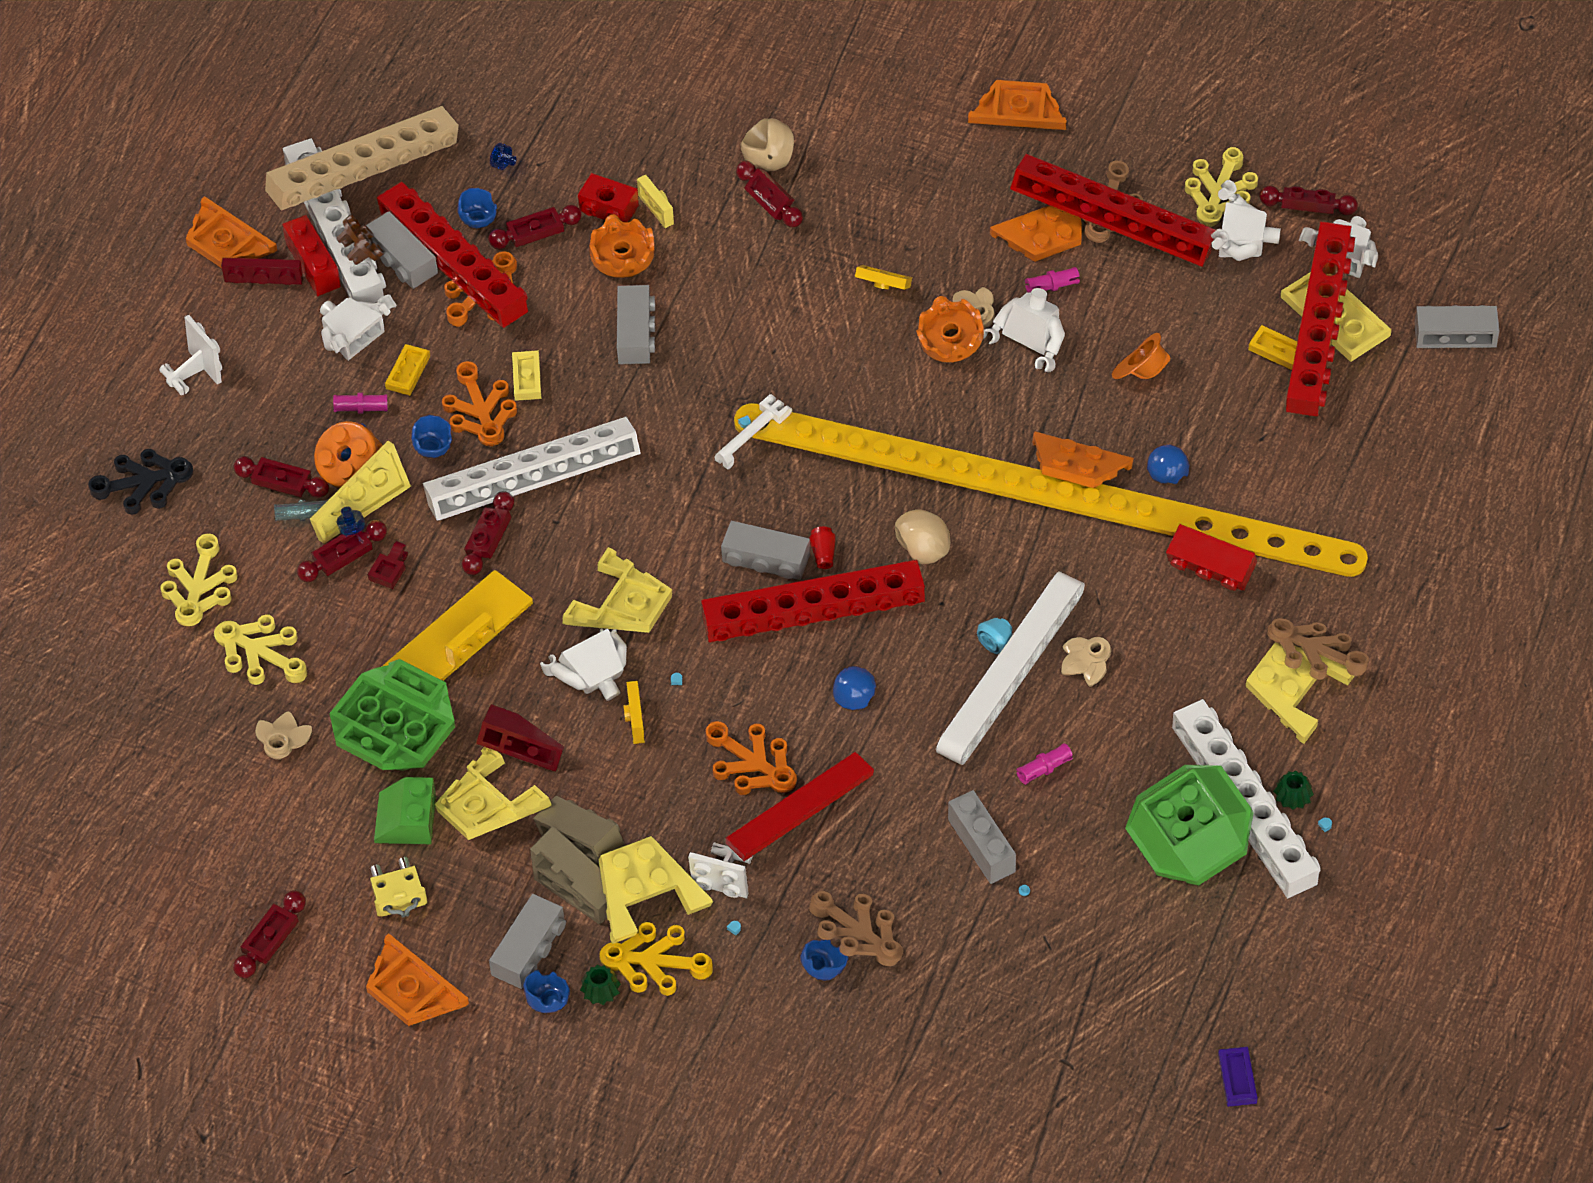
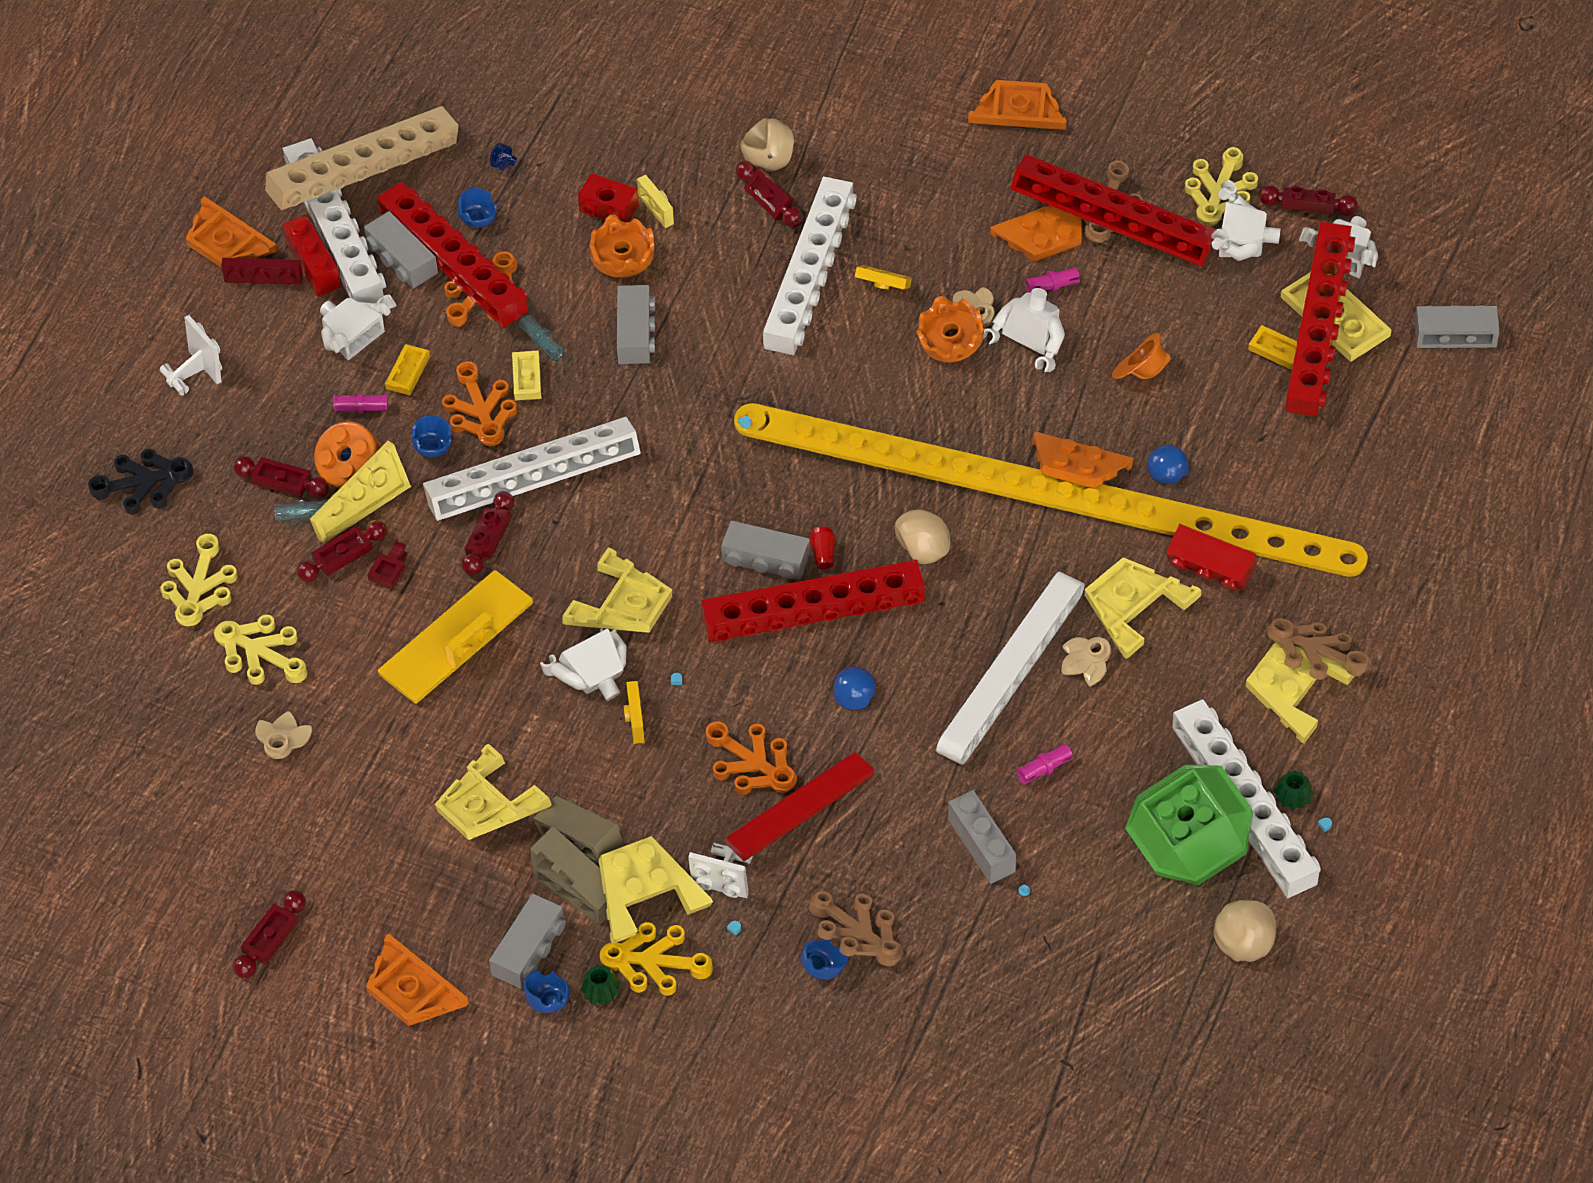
(350, 521): clear blue tile -> none
(362, 236): reddish brown plate -> none
(397, 890): light yellow piece -> none
(399, 696): bright green piece -> none
(406, 812): bright green slope -> none
(518, 738): dark red slope -> none
(534, 227): dark red plate -> none
(541, 338): none -> clear light blue pin
(770, 410): white hinge -> none
(808, 266): none -> white brick
(994, 634): medium azure cone -> none
(1126, 592): none -> light yellow wing
(1237, 1076): dark purple tile -> none
(1245, 930): none -> tan piece

